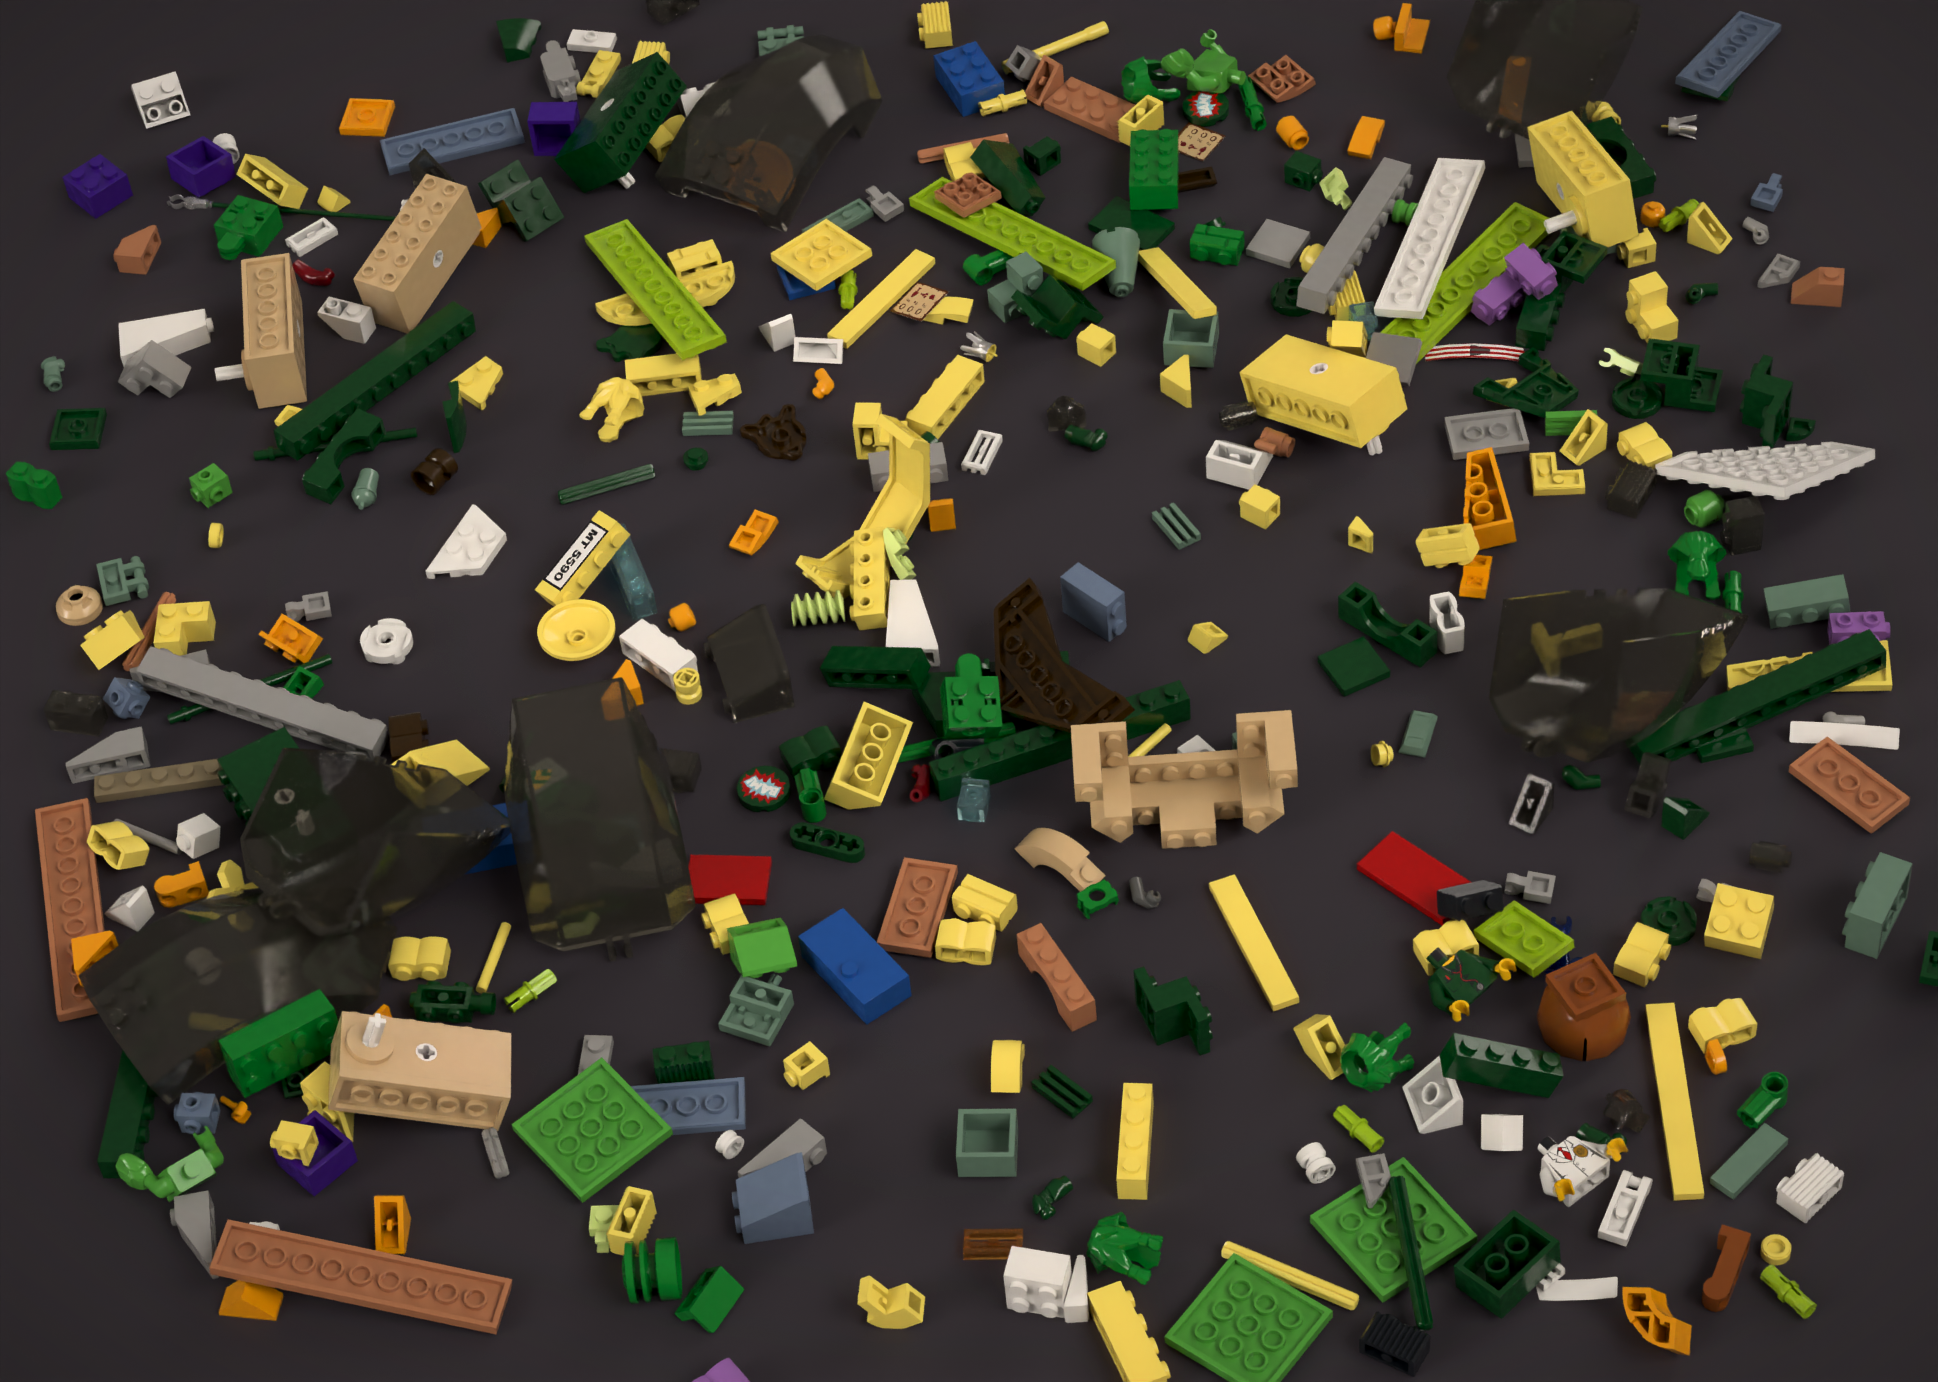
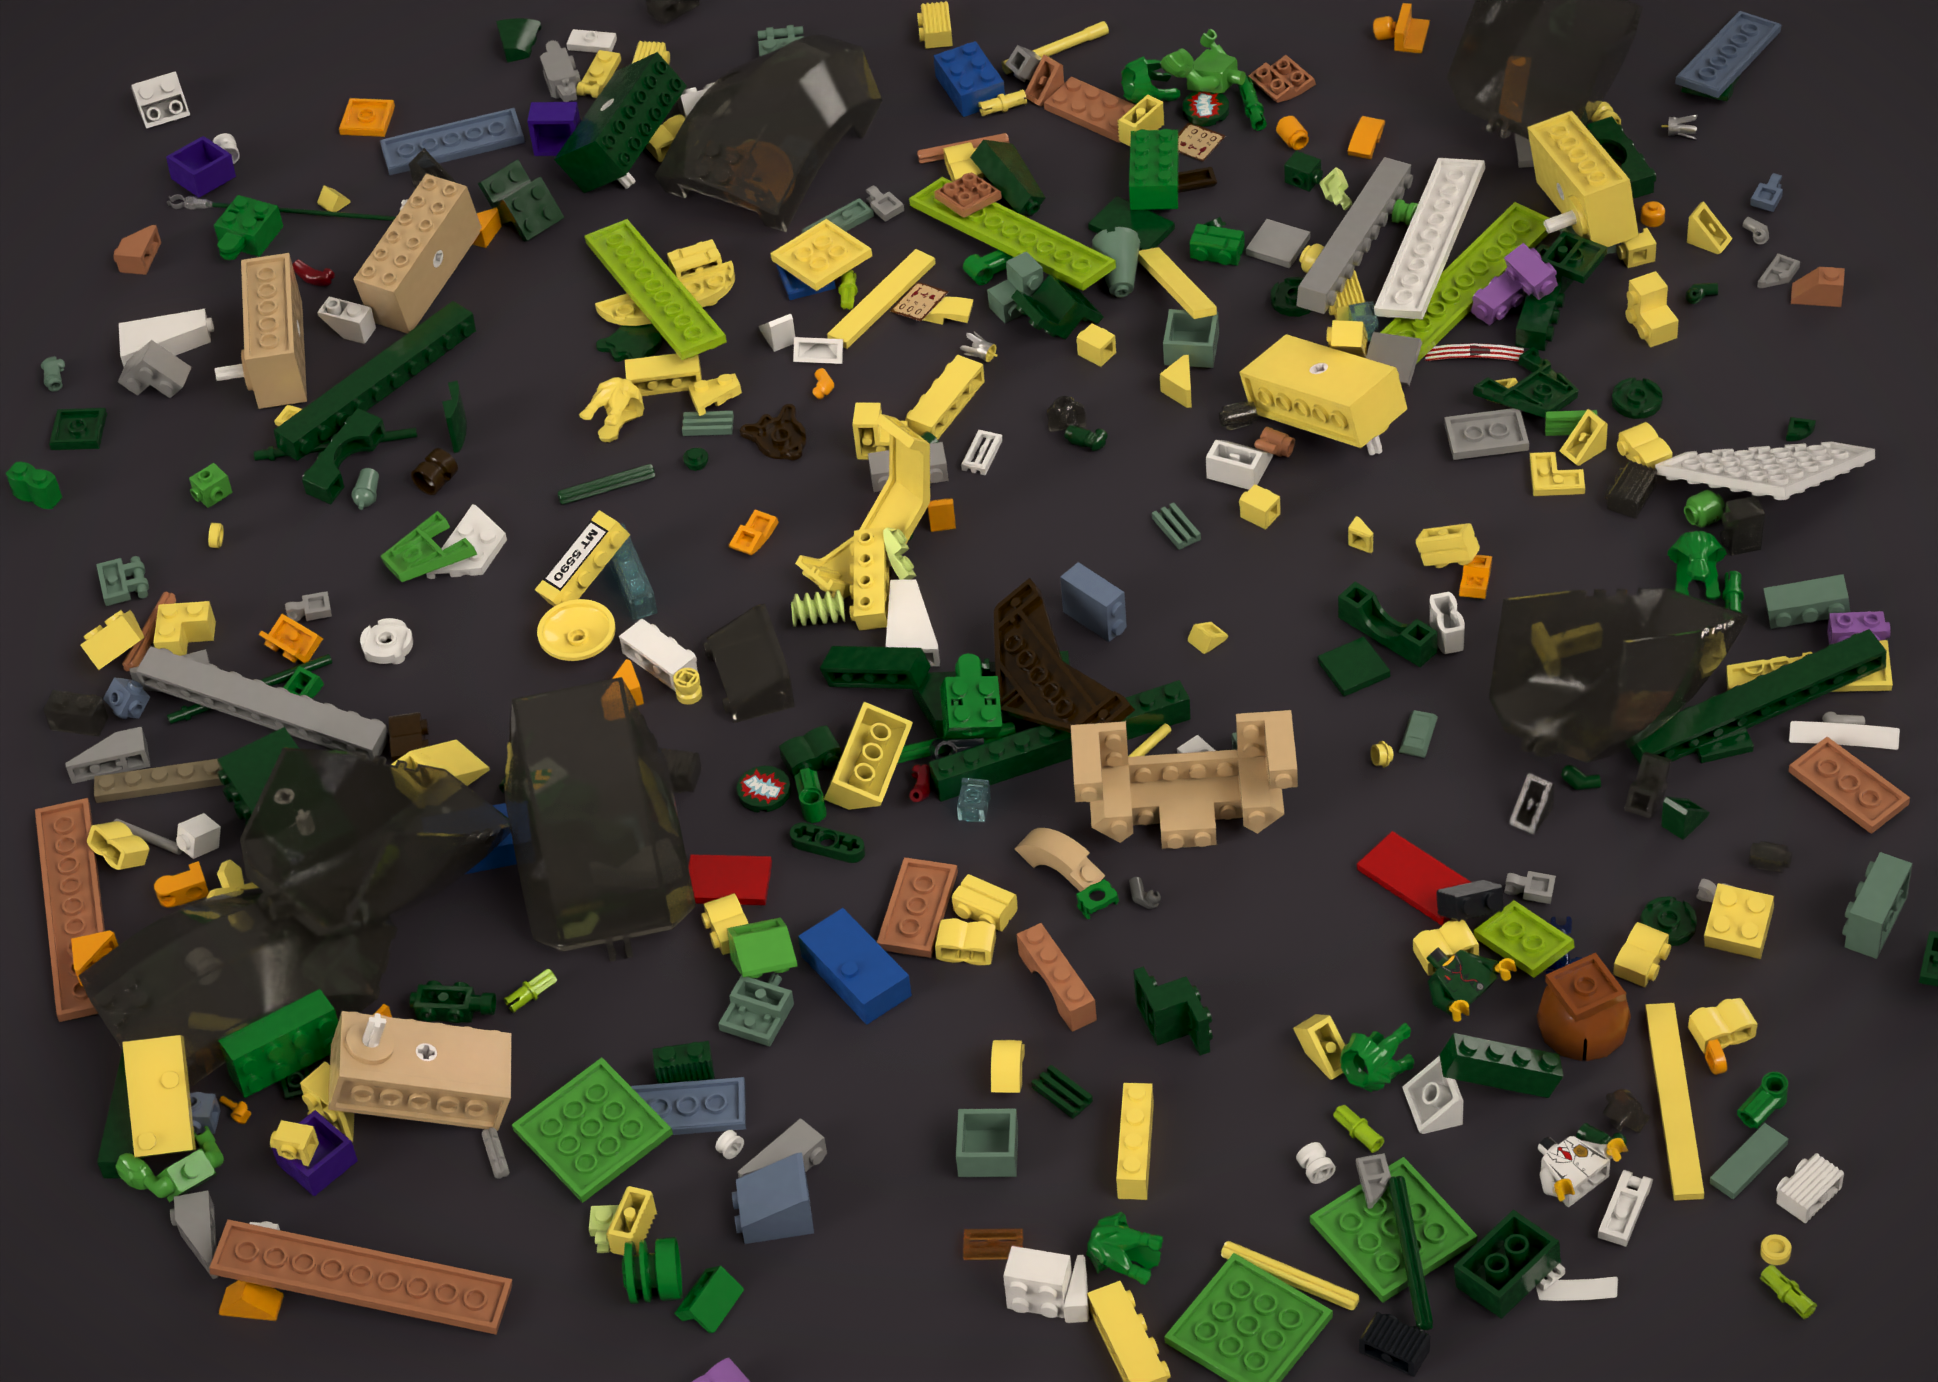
(81, 610): tan piece -> none
(97, 186): dark purple piece -> none
(132, 909): white slope -> none
(159, 1096): none -> light yellow brick
(272, 181): light yellow brick -> none
(311, 237): white tile -> none
(391, 1223): light orange slope -> none
(419, 554): none -> bright green wing
(419, 958): light yellow brick -> none
(479, 381): light yellow wing -> none
(493, 957): light yellow bar -> none
(594, 1048): light grey plate -> none
(681, 617): light orange piece -> none
(805, 1066): light yellow brick -> none
(891, 1307): light yellow brick -> none
(1042, 155): dark green brick -> none
(1053, 1192): dark green arm -> none
(1254, 943): light yellow tile -> none
(1486, 501): light orange wedge -> none
(1501, 1132): white panel -> none
(1627, 365): yellowish green plate -> none
(1653, 1320): light orange brick -> none
(1678, 215): lime axle -> none
(1678, 368): dark green bracket -> none
(1720, 1286): dark orange leg -> none
(1766, 401): dark green bracket -> none

